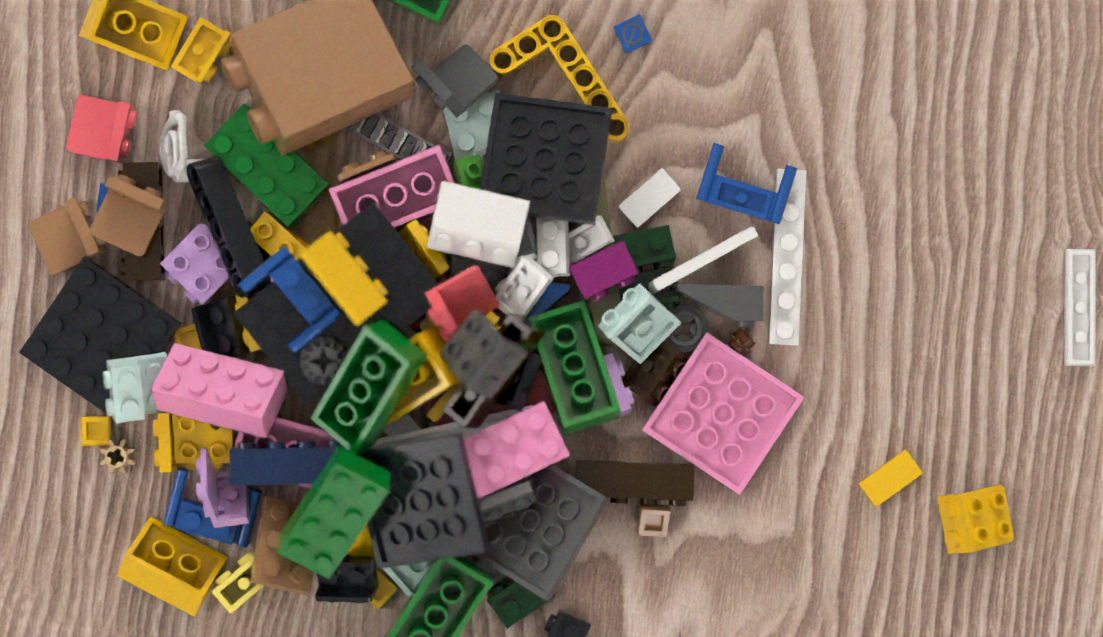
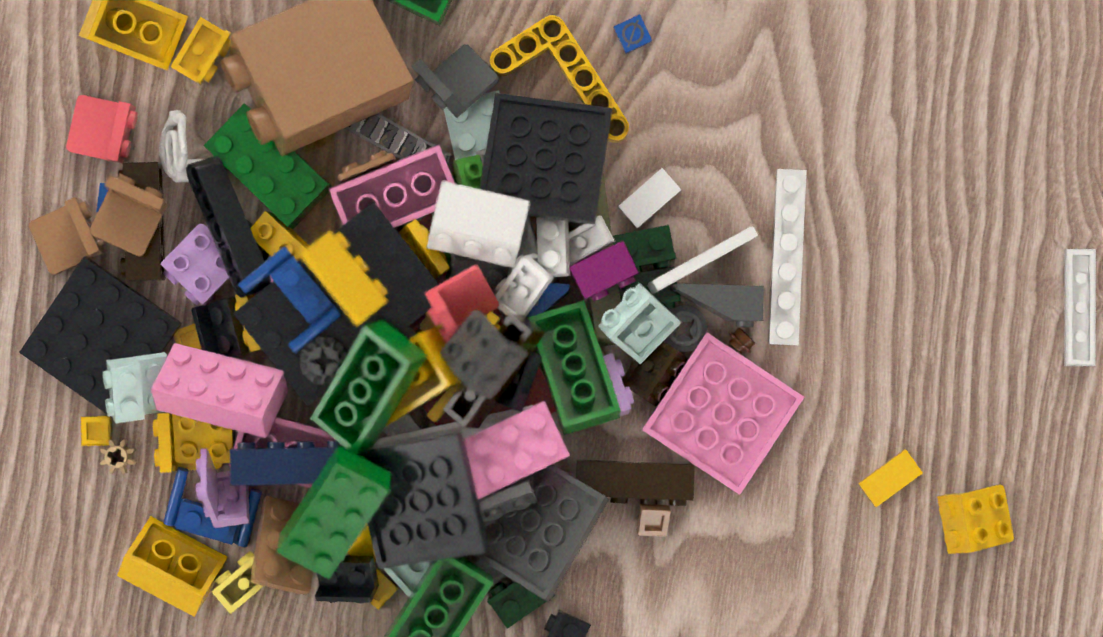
(743, 196): blue plate -> none

